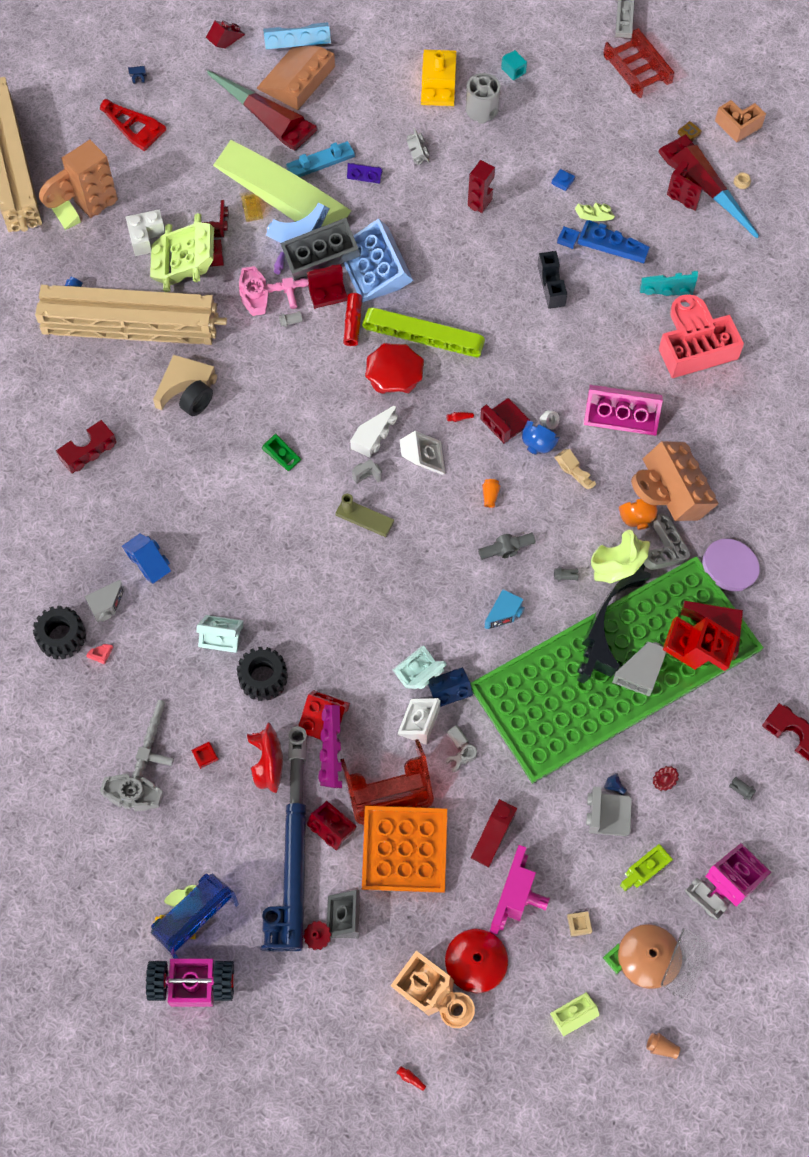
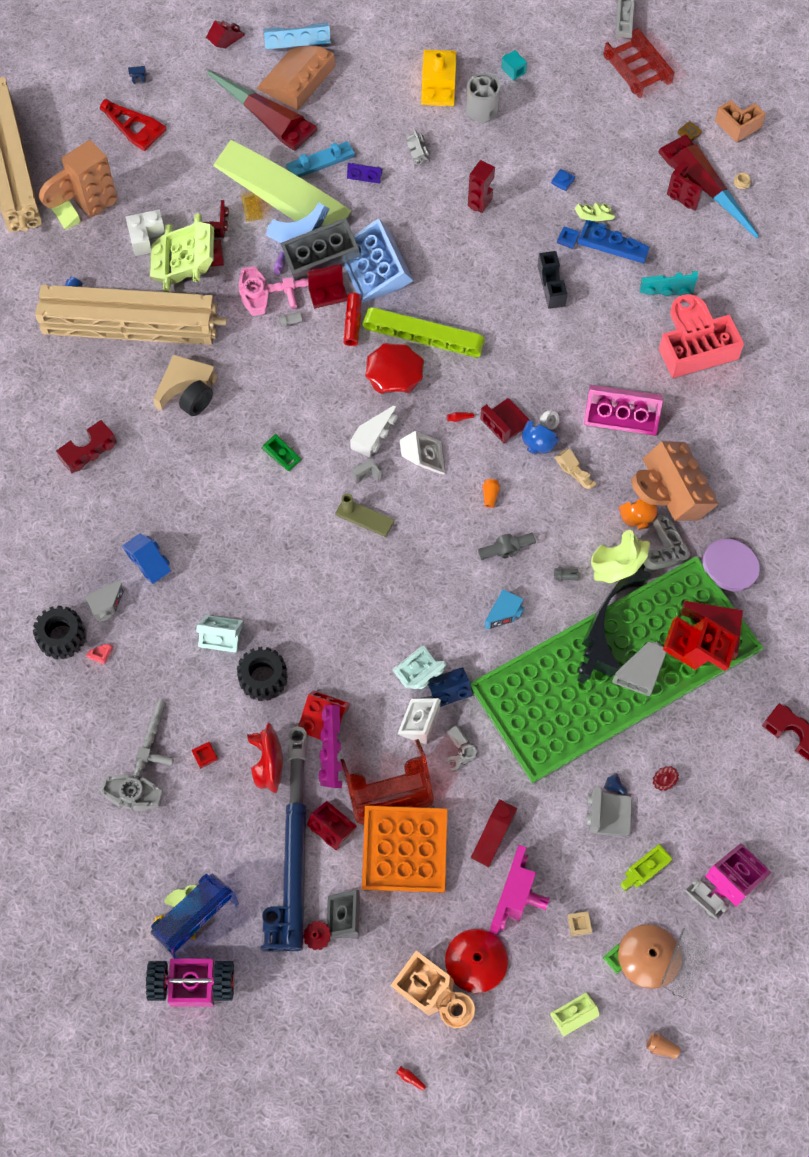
(742, 788): dark grey pin -> none

